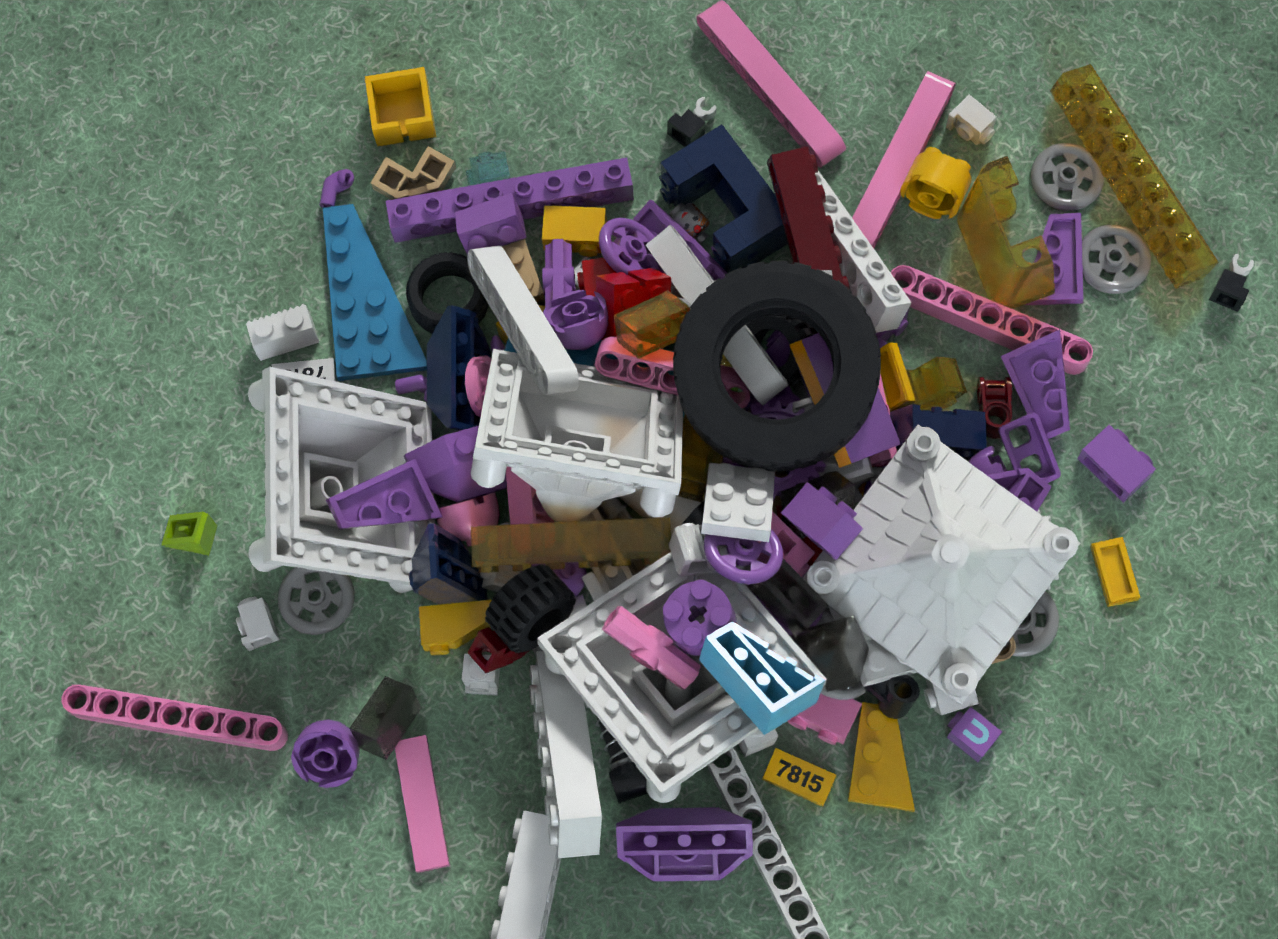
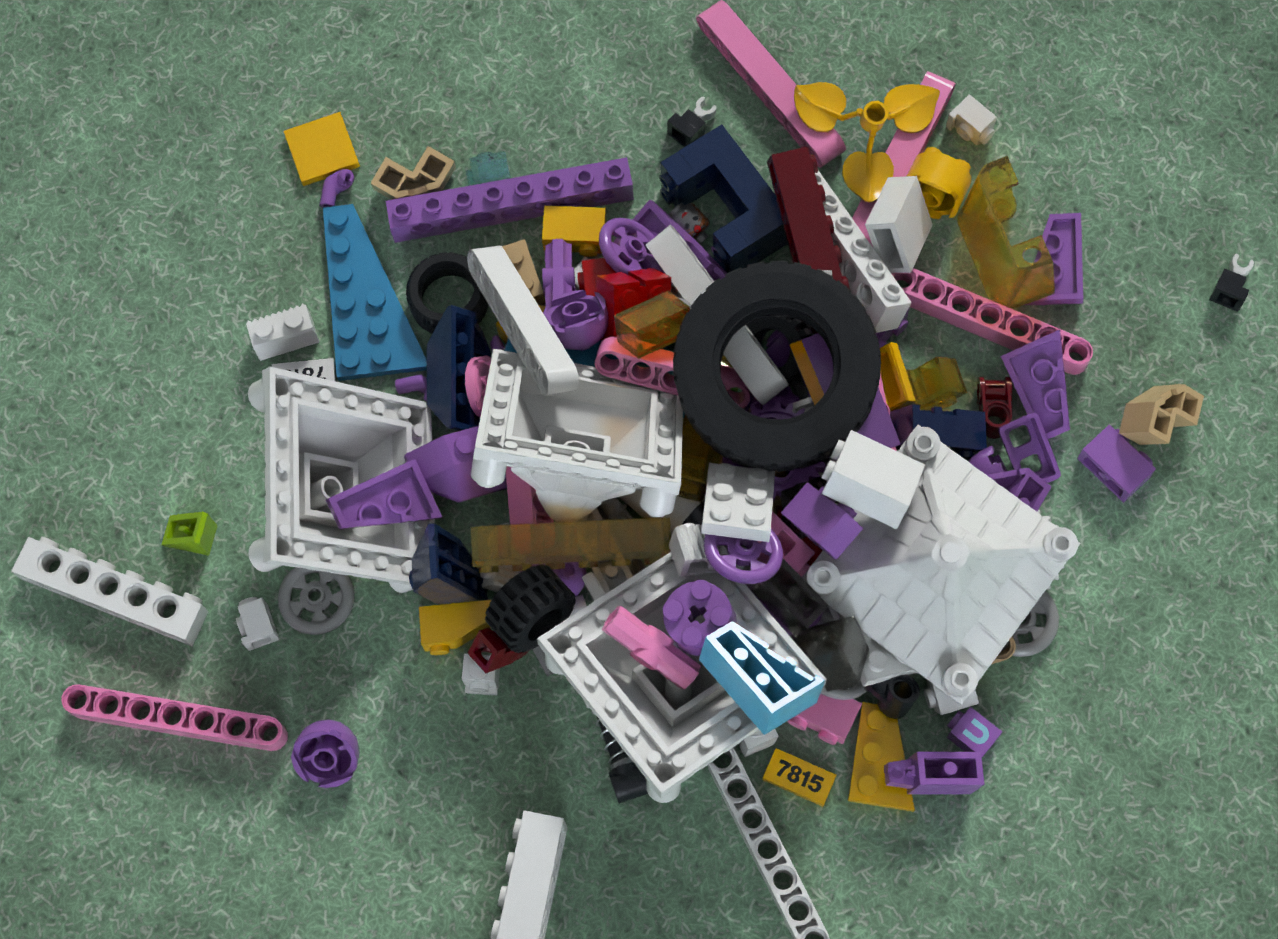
(34, 566): none -> white brick
(321, 148): none -> yellow tile
(385, 717): clear smoke brick -> none
(400, 106): yellow piece -> none
(421, 804): bright pink tile -> none
(473, 512): bright pink cylinder -> none
(490, 223): medium lavender brick -> none
(566, 762): white brick -> none
(684, 843): medium lavender wedge -> none
(866, 173): none -> yellow plant
(872, 478): none -> white brick
(899, 223): none -> white brick
(937, 773): none -> medium lavender hinge
(1049, 192): light grey plate -> none
(1115, 571): yellow tile -> none
(1122, 236): light grey plate -> none
(1133, 176): clear yellow brick -> none
(1156, 411): none -> tan brick

